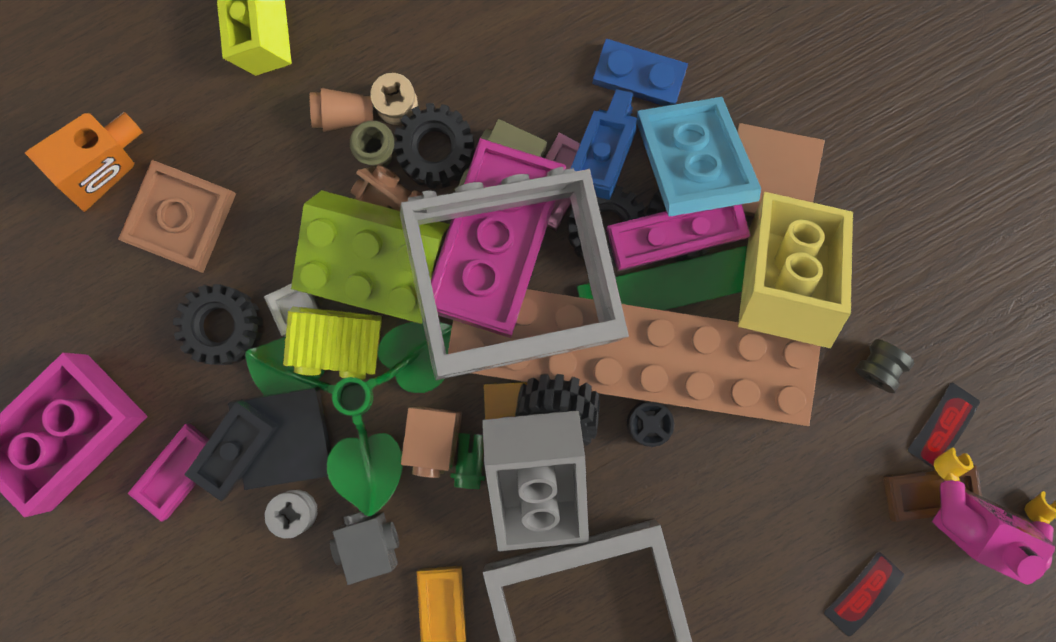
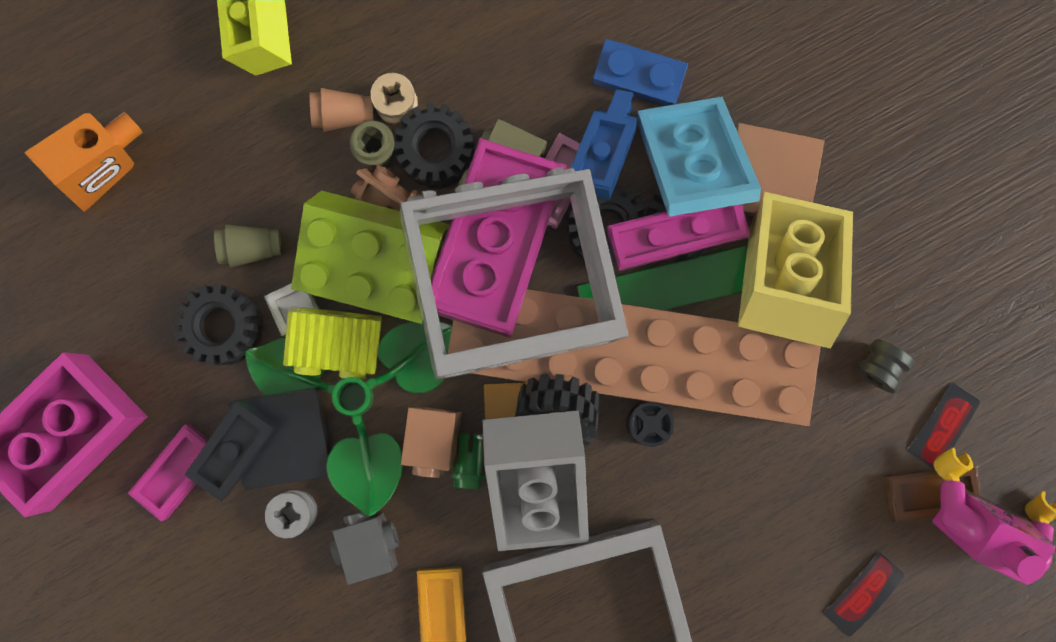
(177, 216): nougat tile -> none
(245, 244): none -> olive cone

